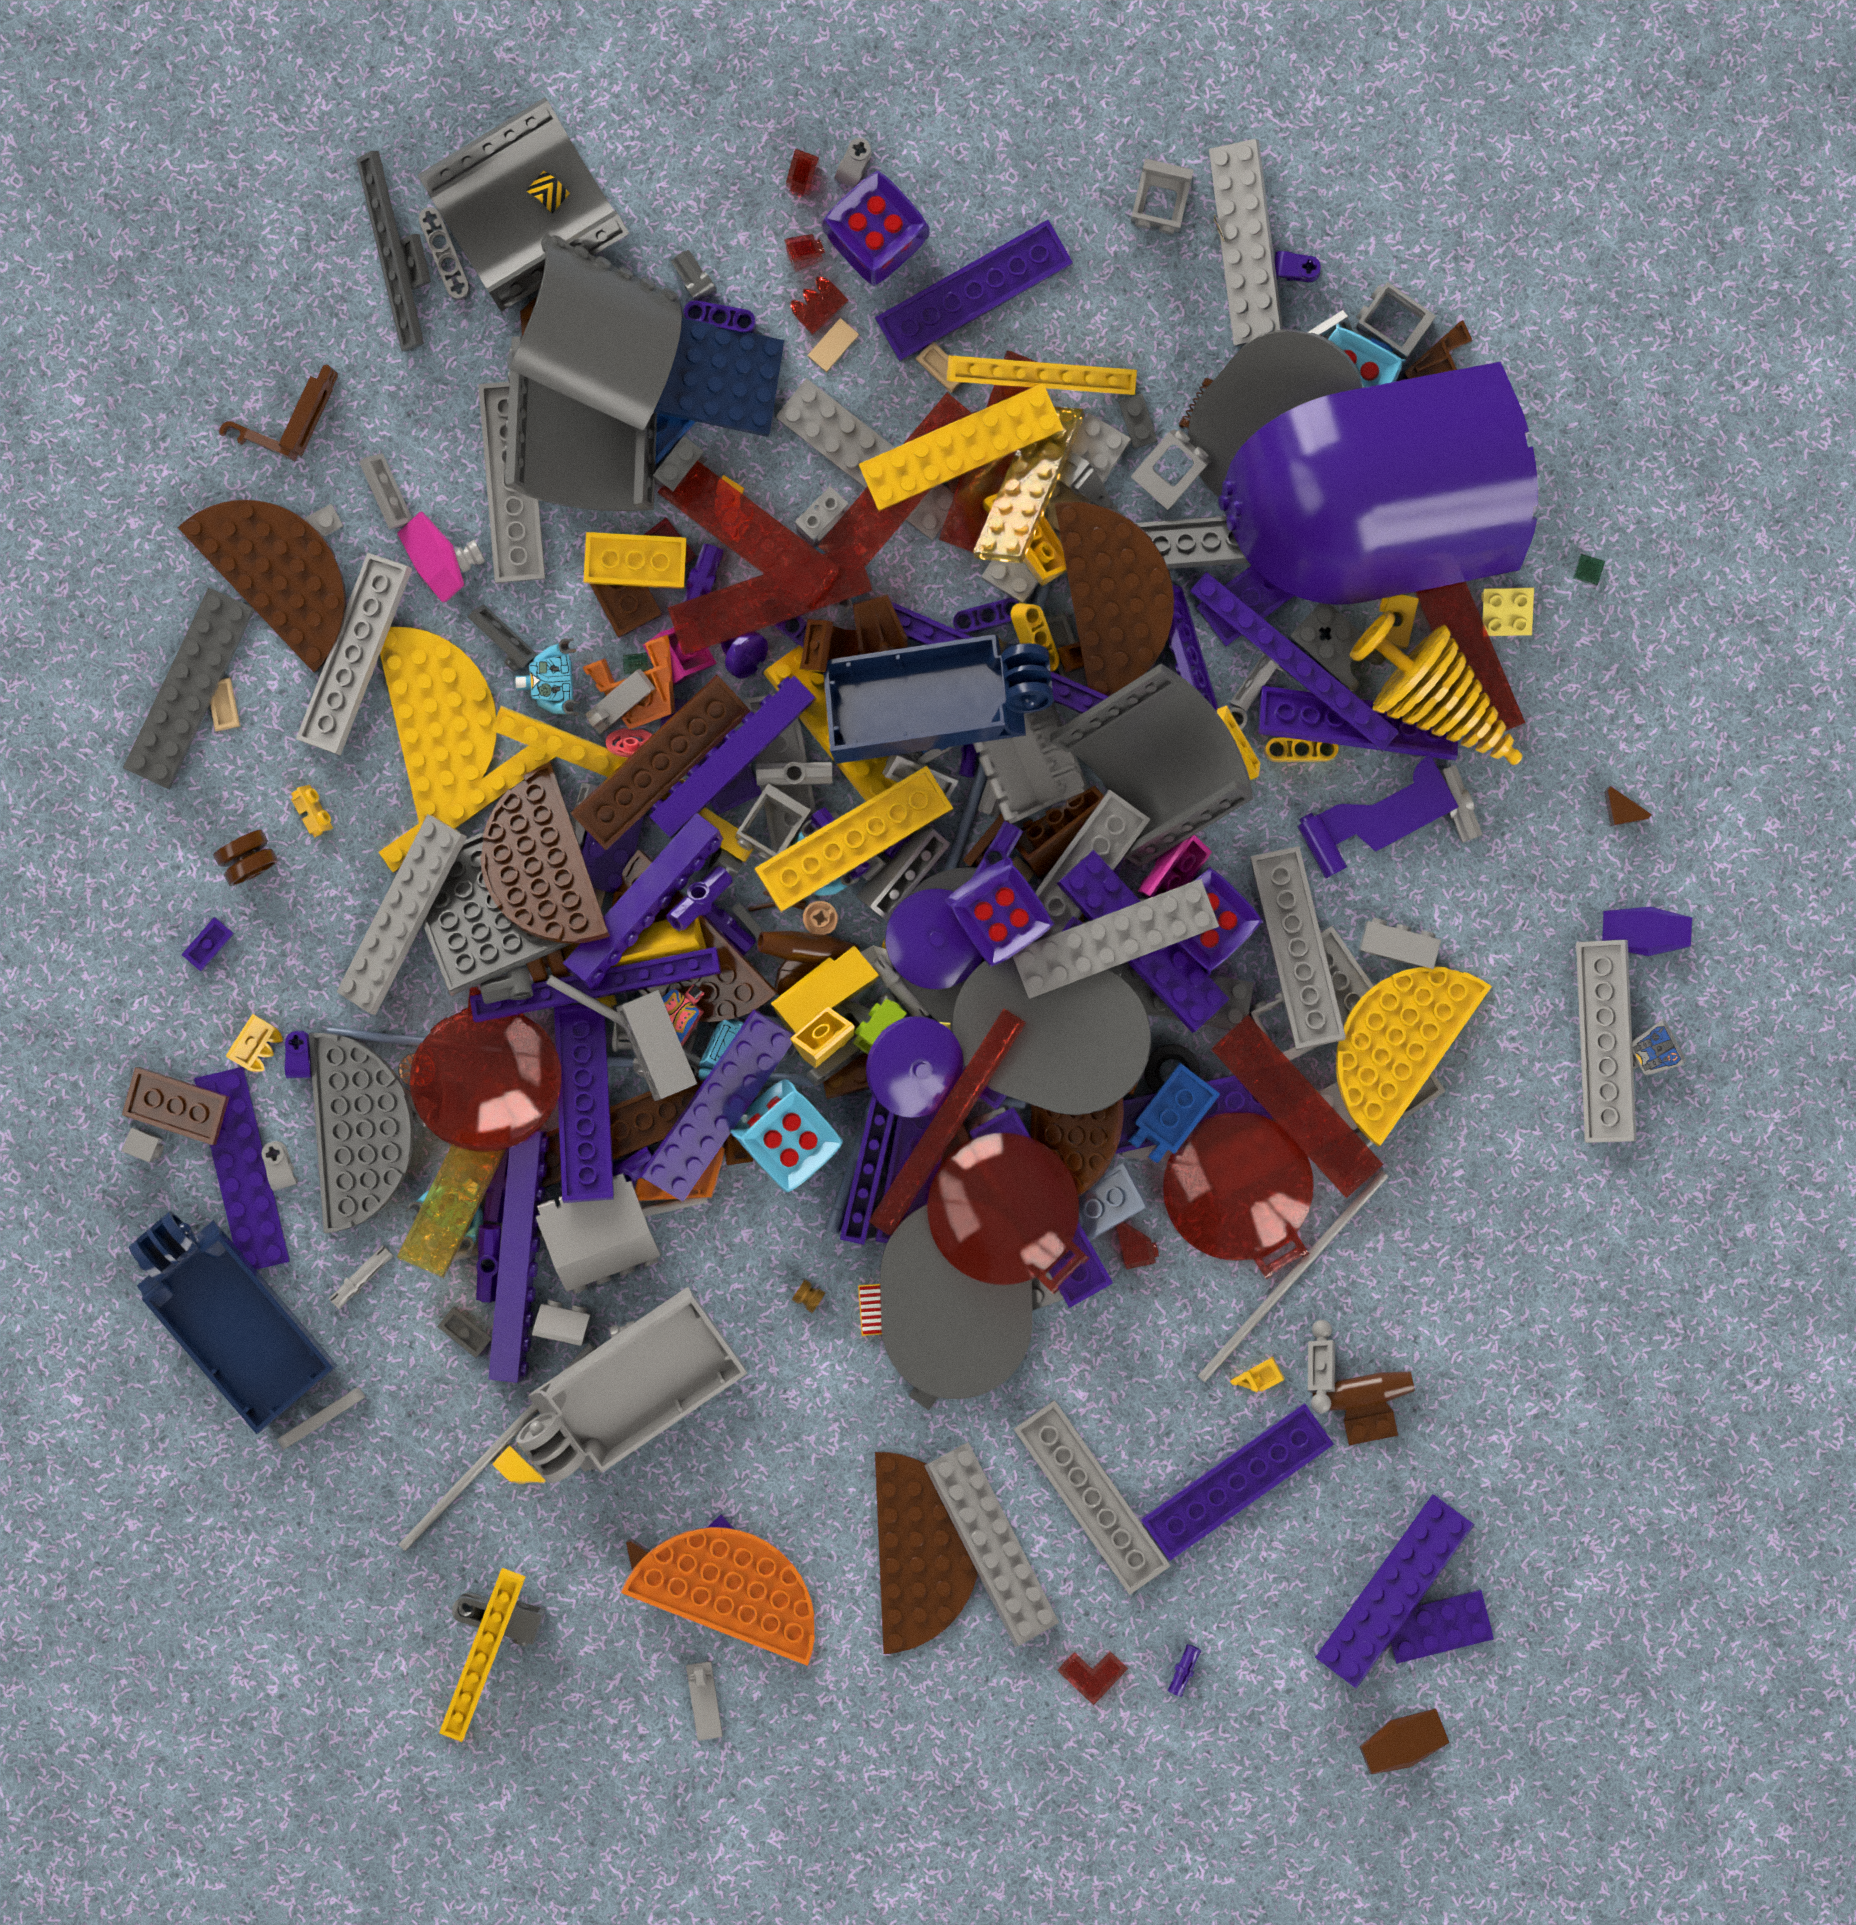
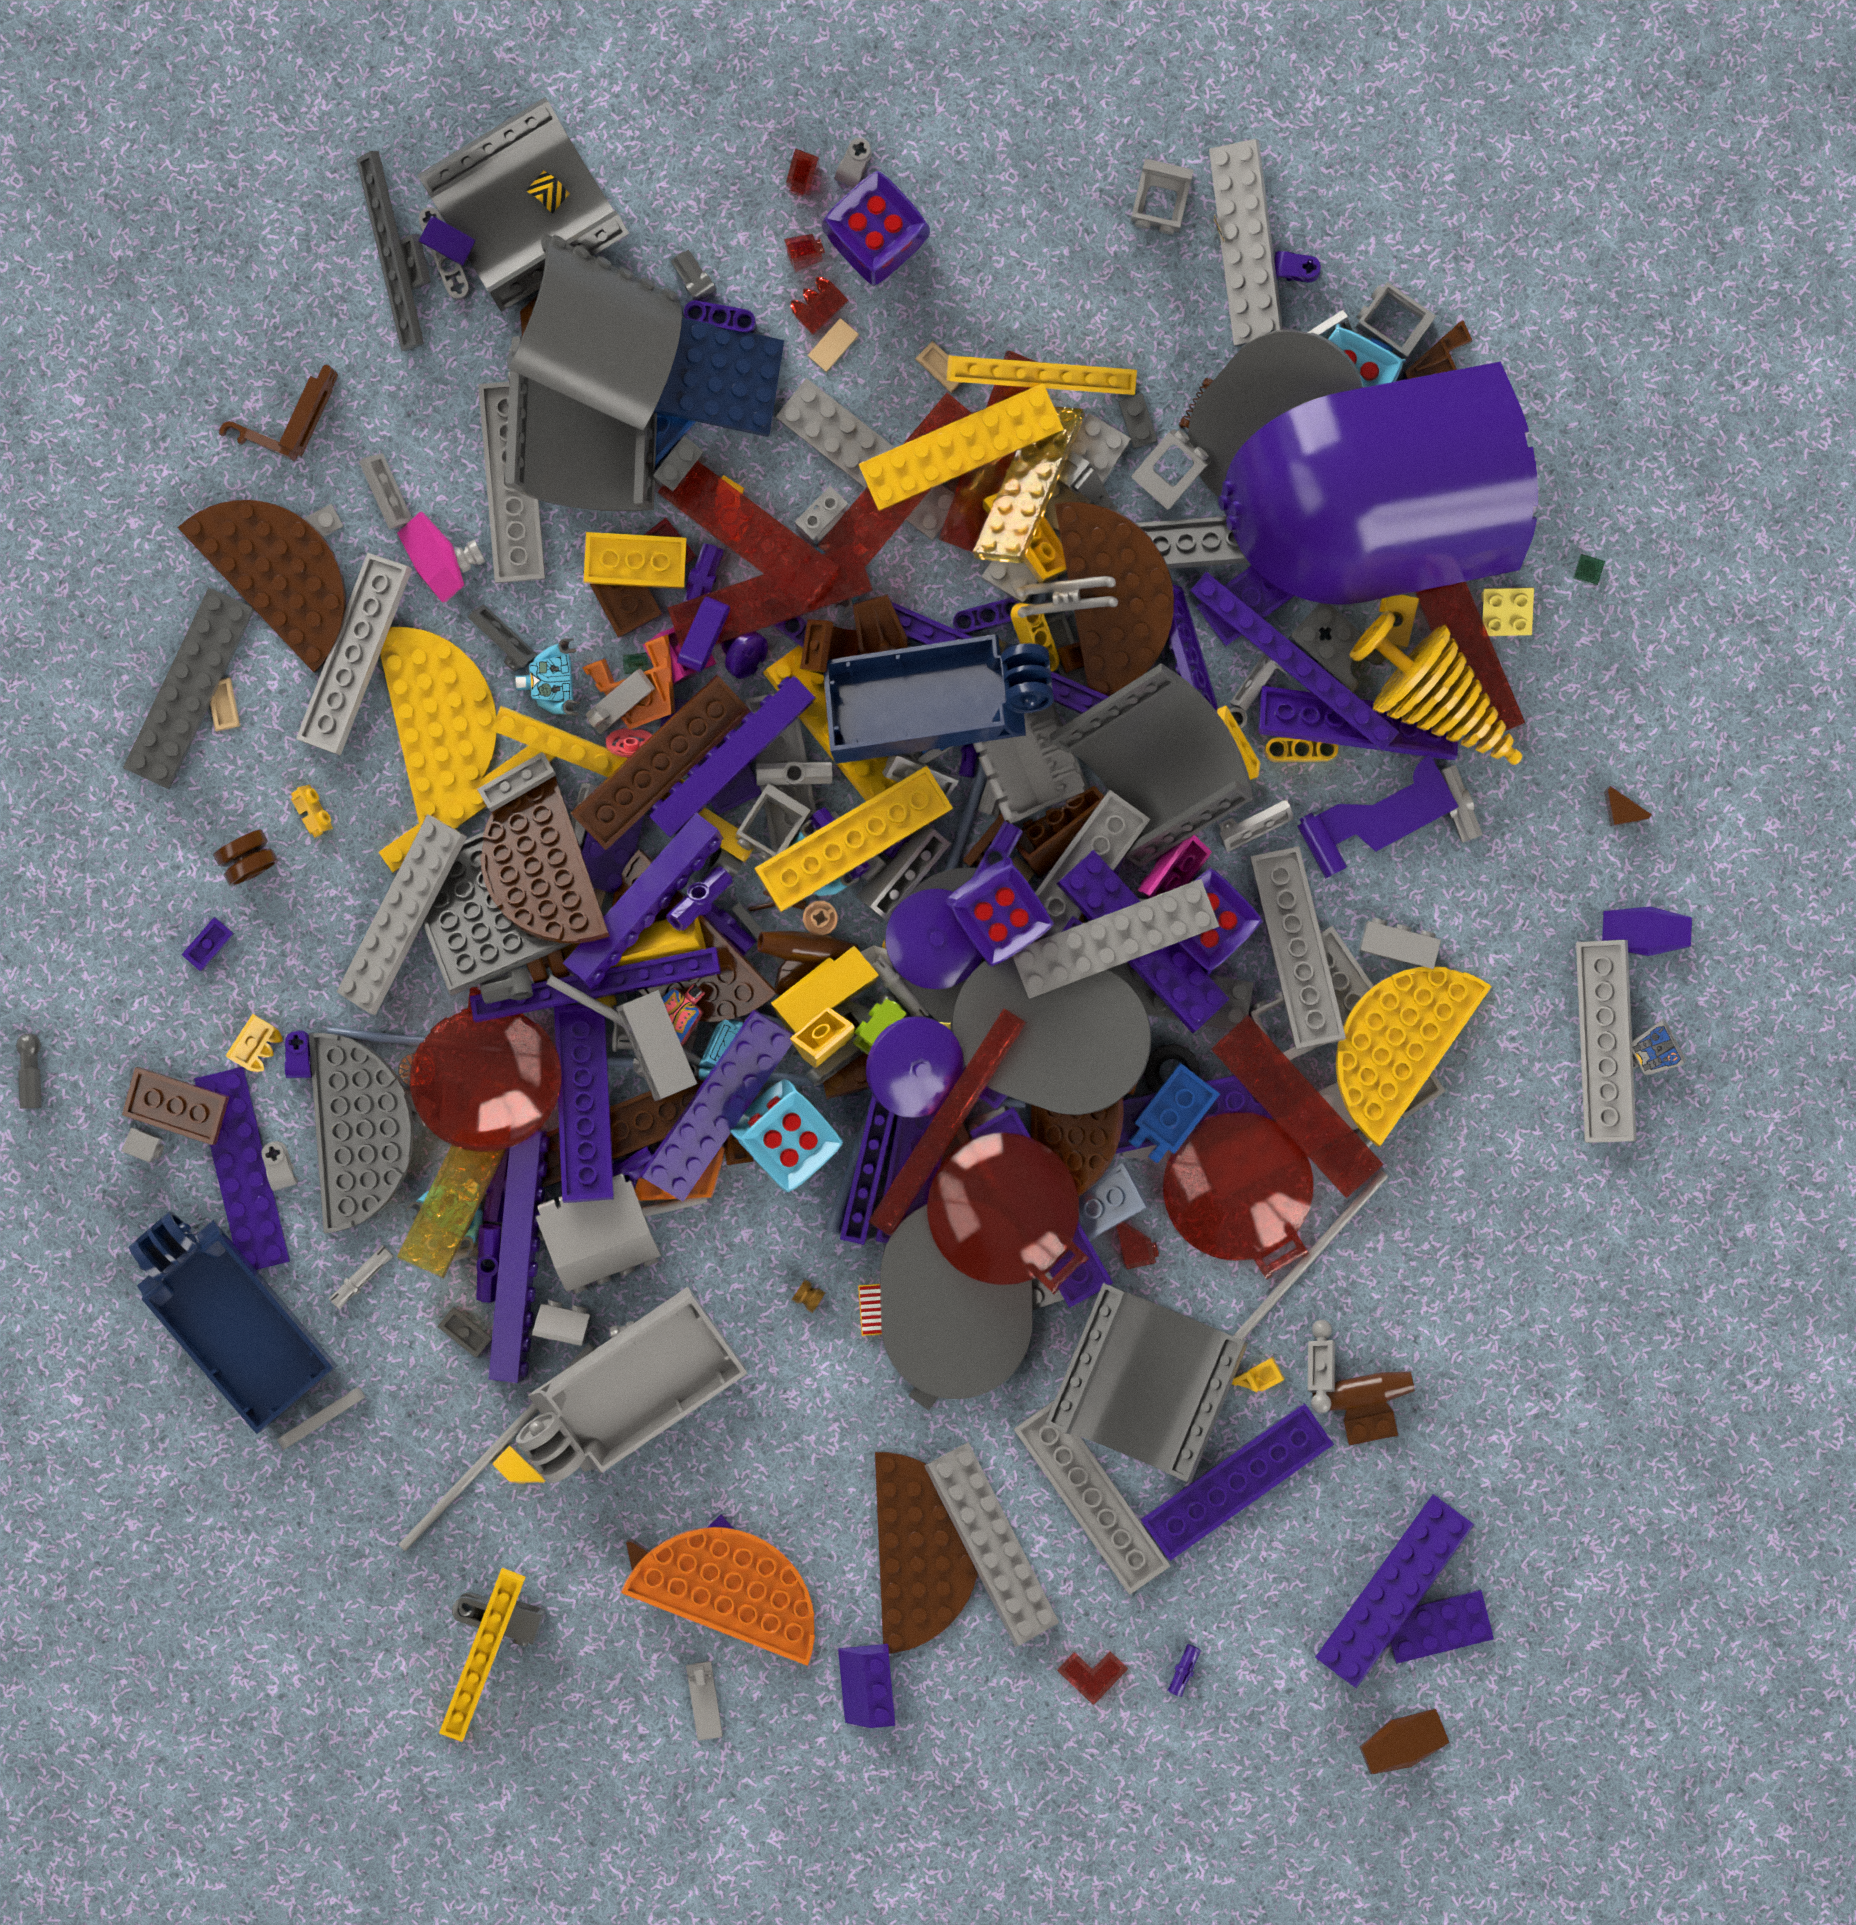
(29, 1075): none -> dark grey piece
(447, 240): none -> dark purple slope
(516, 782): none -> light grey plate
(703, 634): none -> dark purple beam
(867, 1686): none -> dark purple slope
(973, 290): dark purple plate -> none
(1066, 595): none -> light grey piece
(1147, 1382): none -> dark grey panel
(1236, 835): none -> light grey hinge

